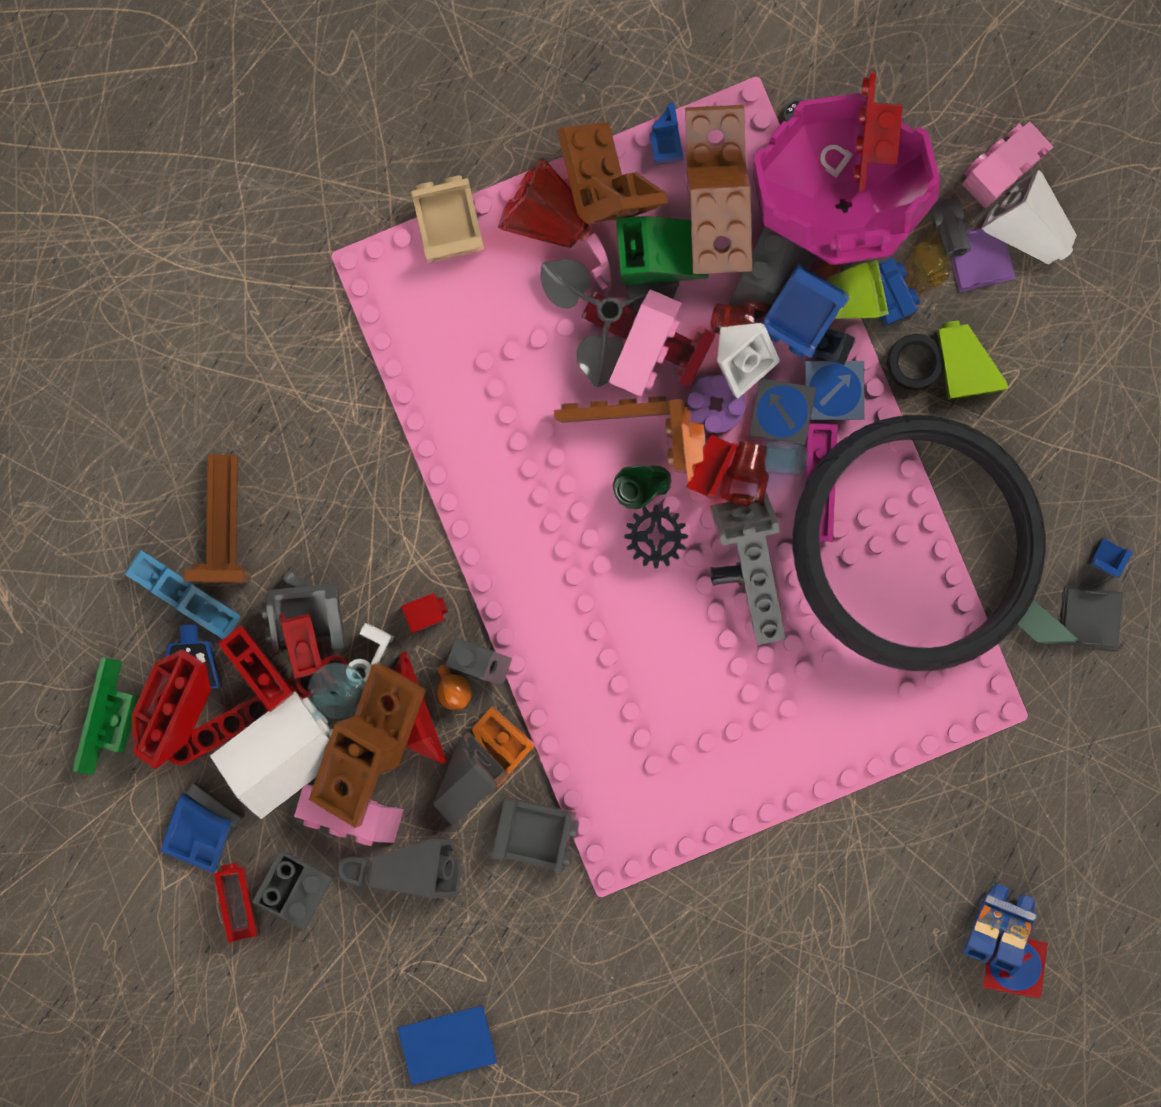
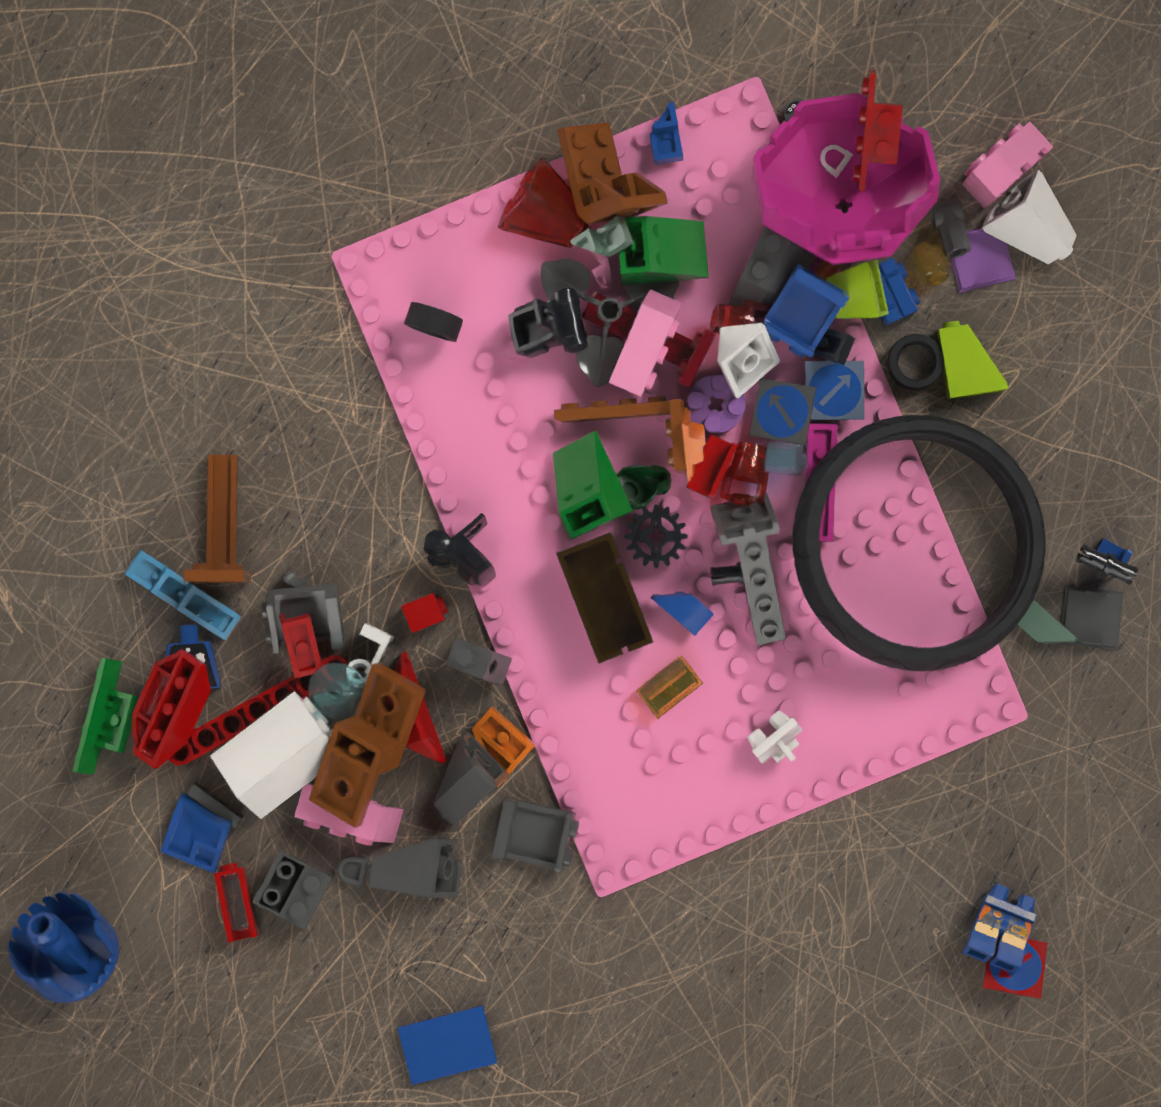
(64, 948): none -> blue piece
(256, 668): red slope -> none
(433, 321): none -> black tyre
(447, 219): tan panel -> none
(453, 690): orange piece -> none
(461, 553): none -> black piece
(549, 324): none -> black piece
(587, 486): none -> green slope
(604, 597): none -> dark brown piece
(607, 239): none -> sand green slope
(669, 687): none -> clear yellow slope
(685, 610): none -> blue slope
(718, 189): dark orange bracket -> none
(780, 742): none -> white hips
(1107, 564): none -> black pin

